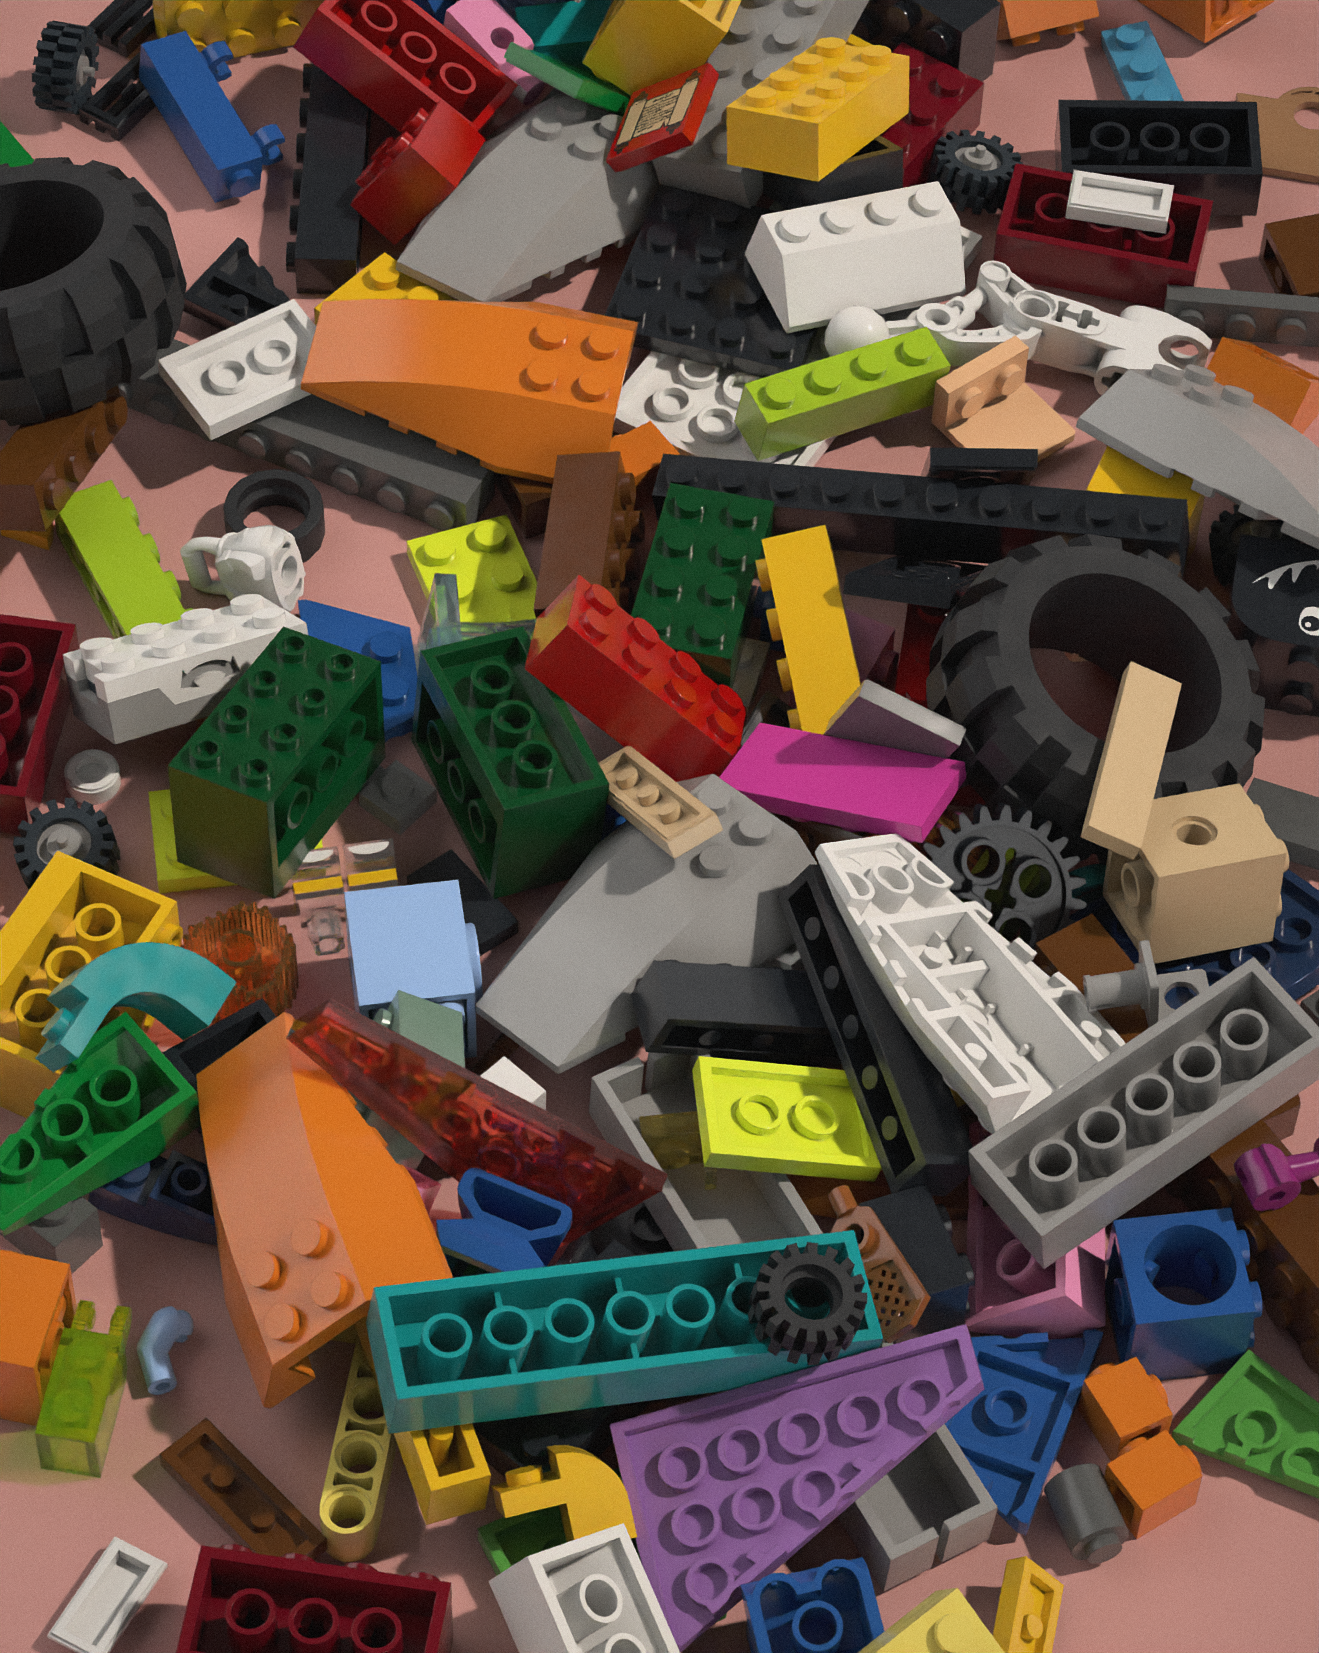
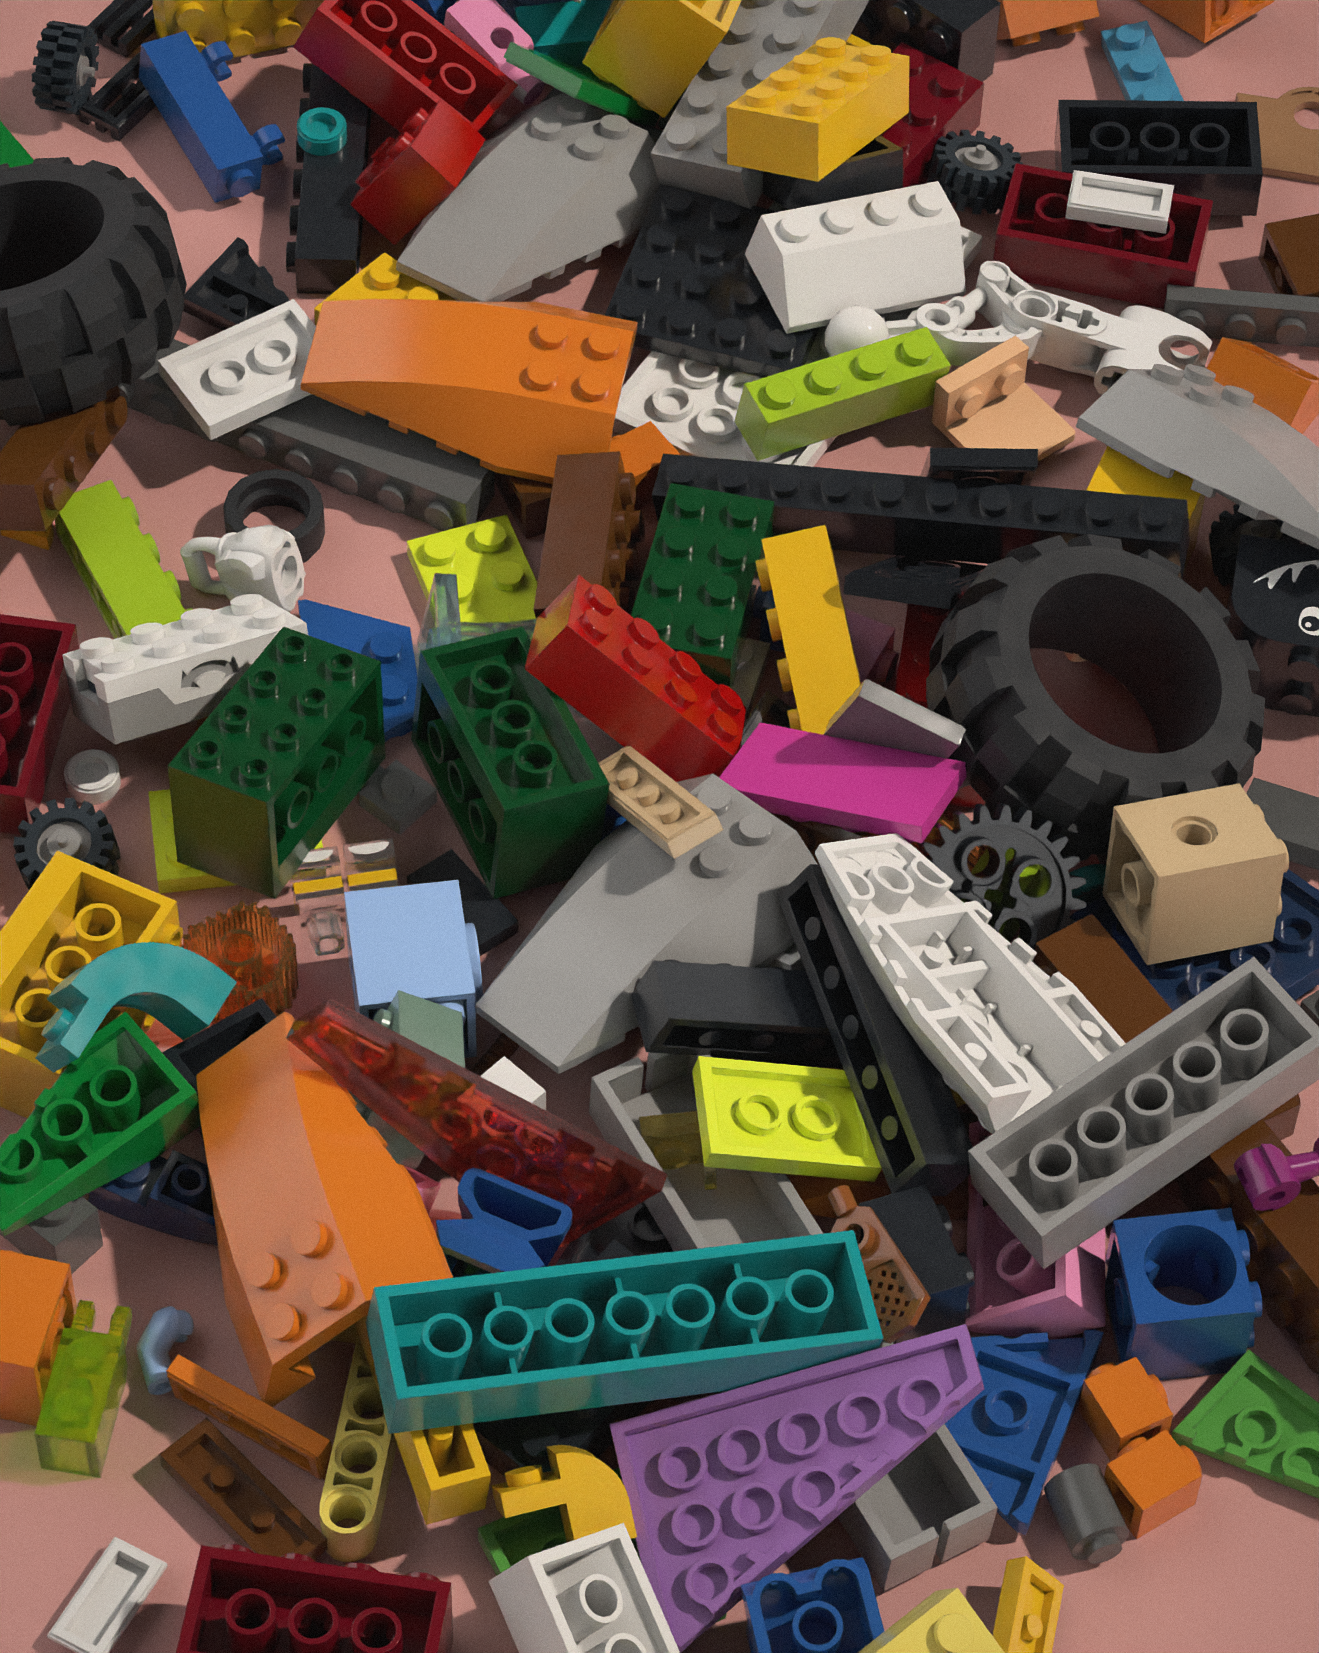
(250, 1417): none -> orange tile
(321, 131): none -> teal tile
(662, 118): red tile -> none
(813, 1273): black tyre -> none
(1131, 760): tan tile -> none
(1140, 987): light grey bracket -> none

